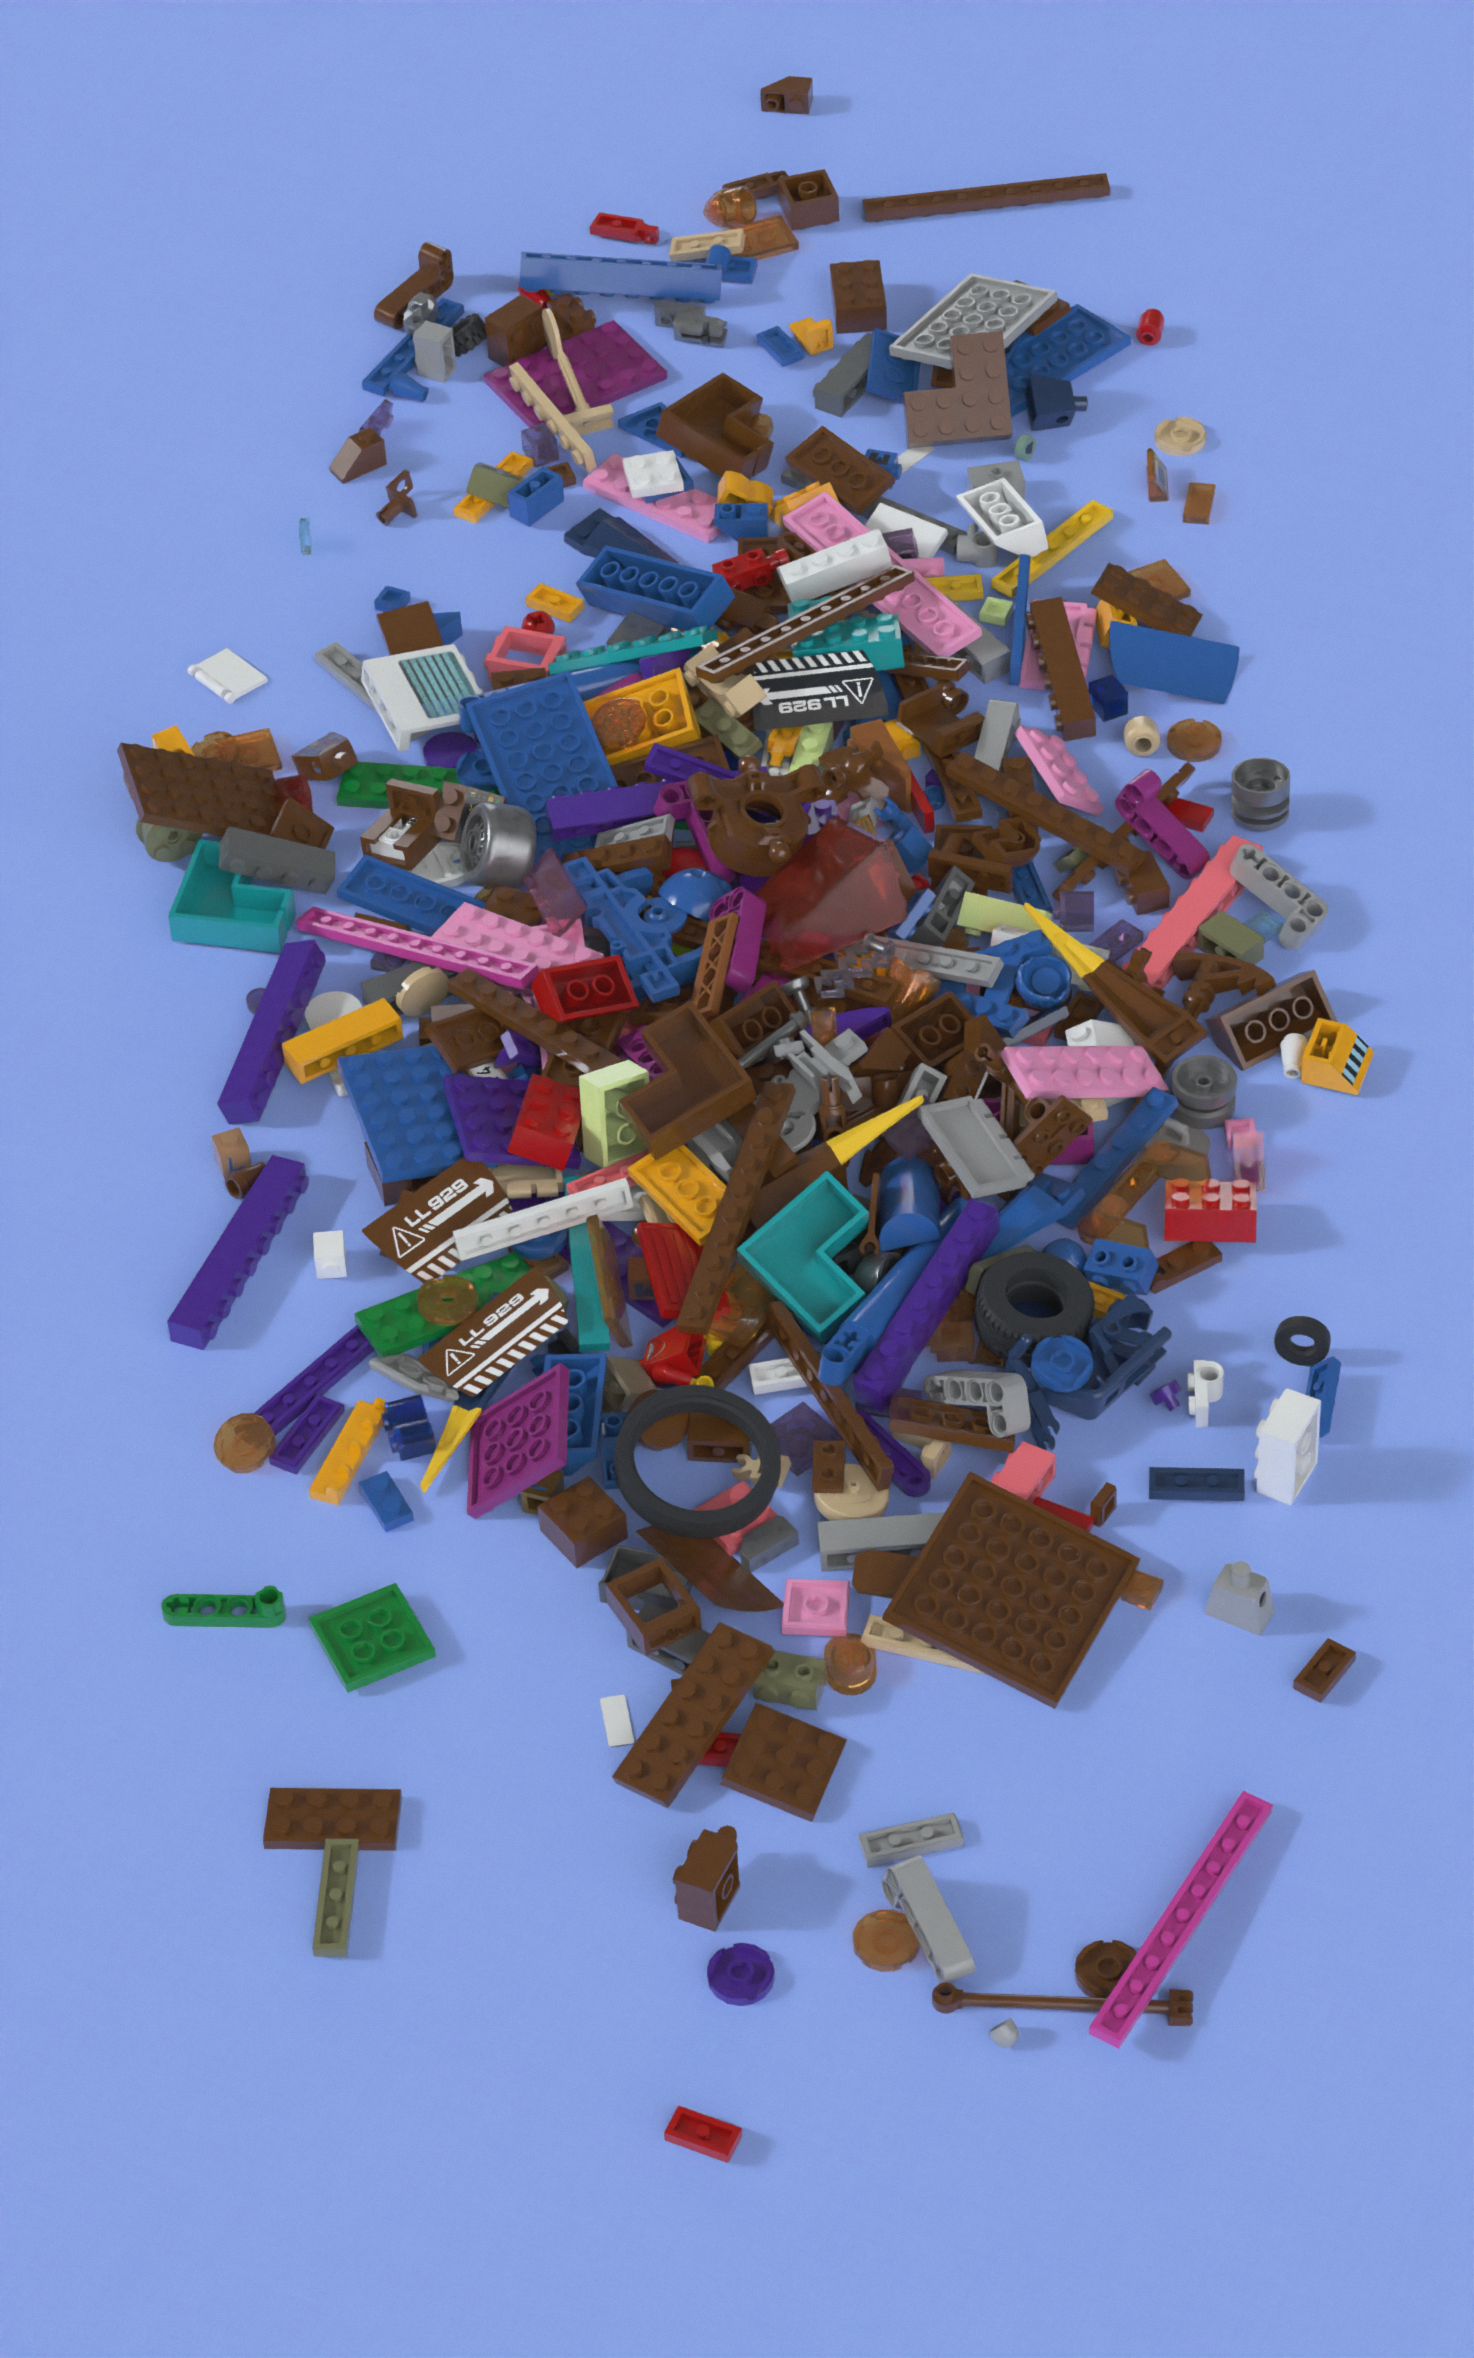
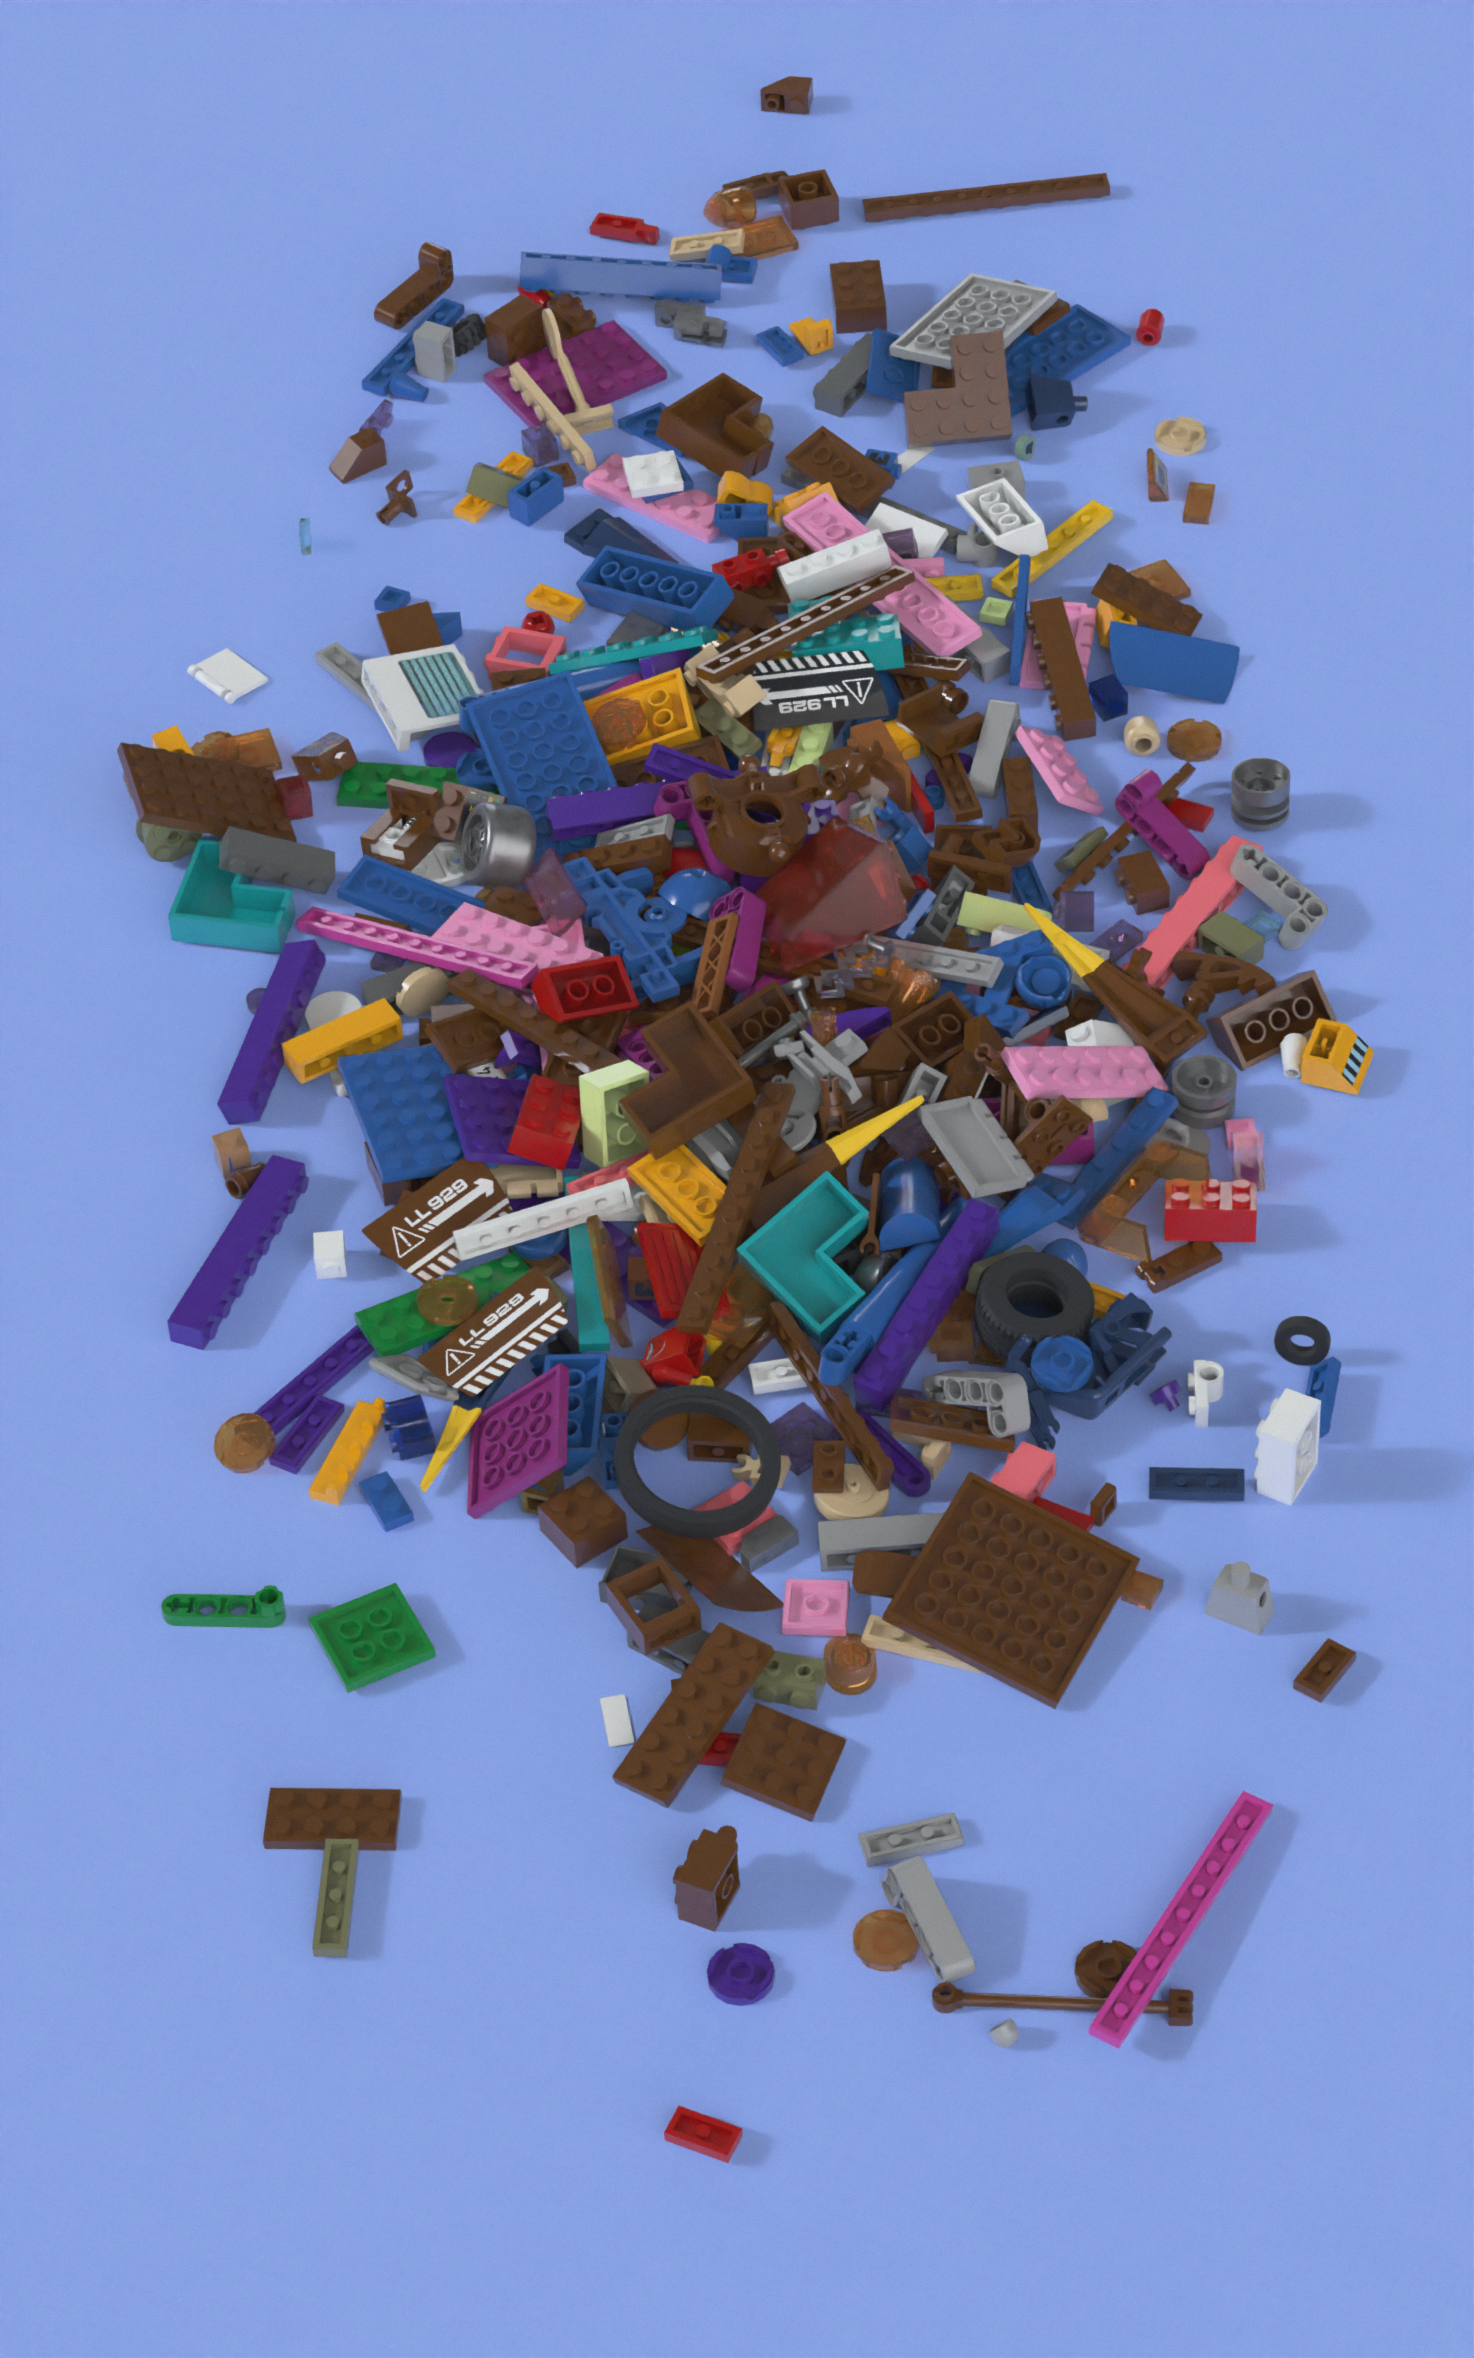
(301, 825): reddish brown plate -> none
(420, 309): flat silver rock -> none
(1046, 813): reddish brown plate -> none
(1121, 1266): blue brick -> none

